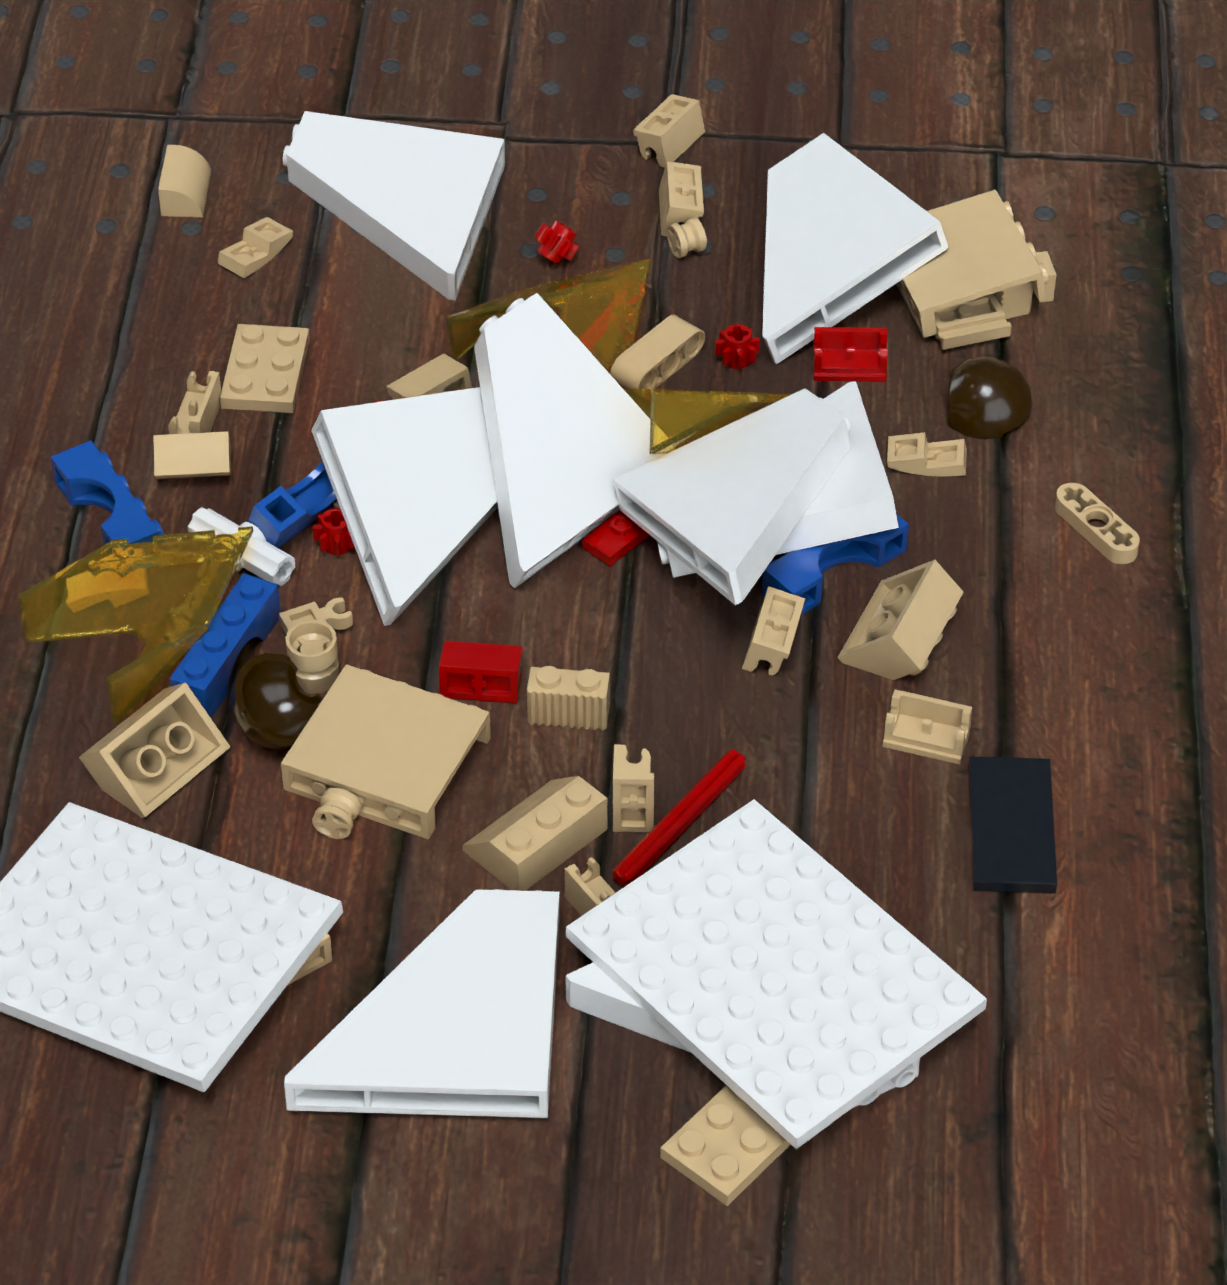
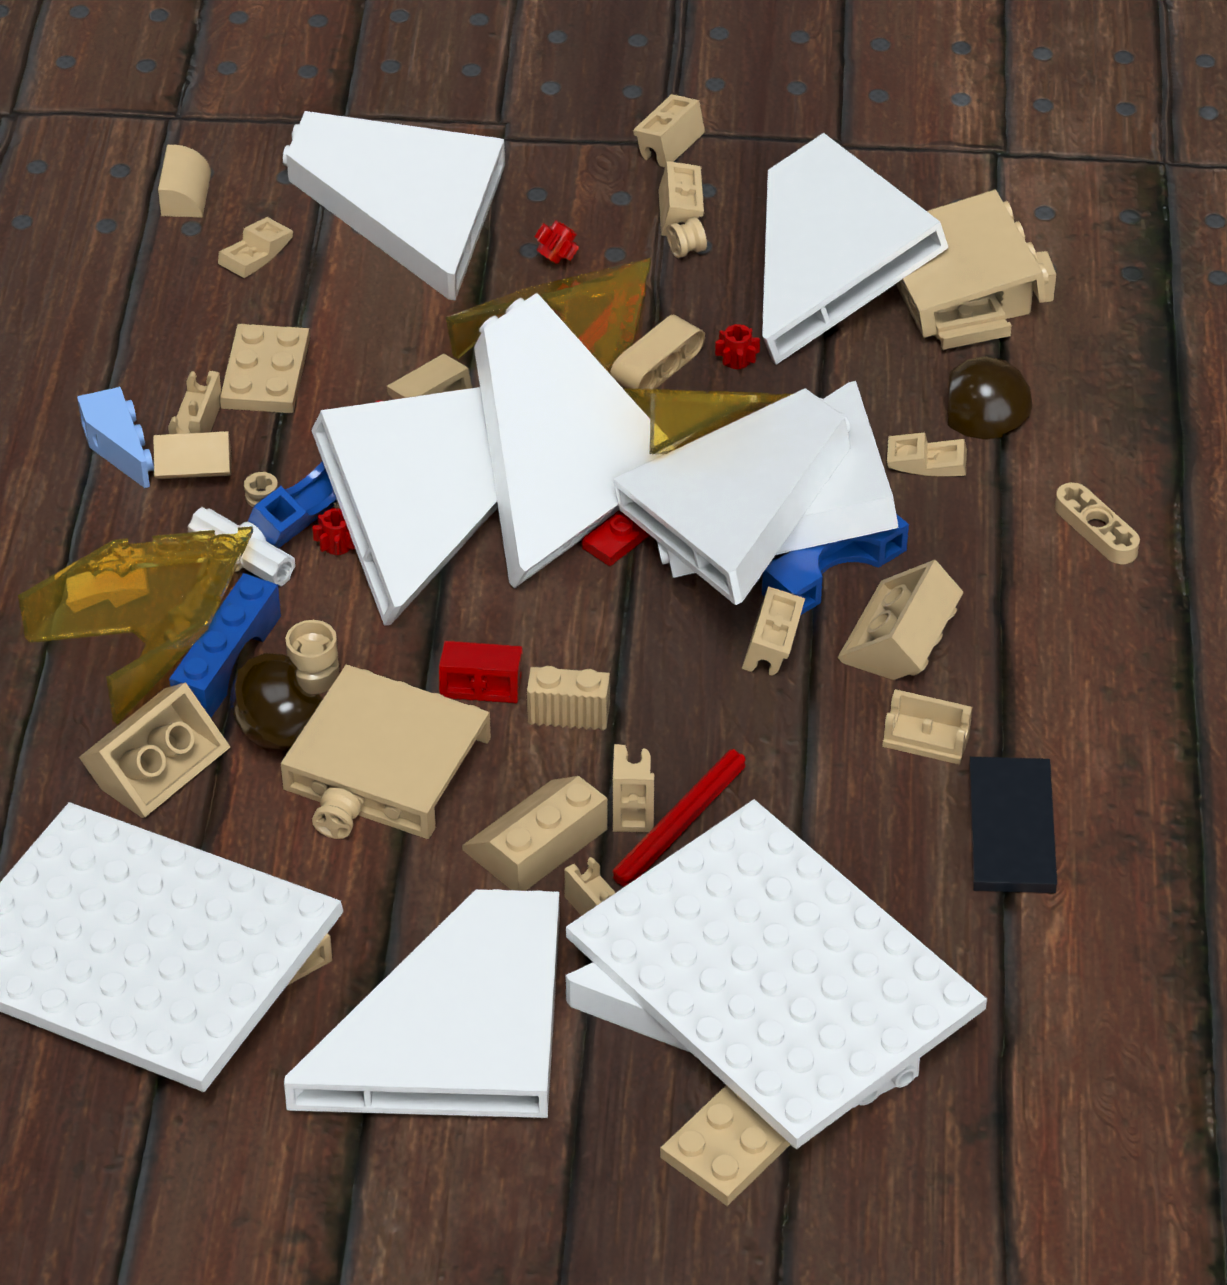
(89, 479): blue arch -> none
(111, 433): none -> light blue slope
(258, 481): none -> tan bush
(310, 611): tan plate -> none
(850, 354): red hinge -> none

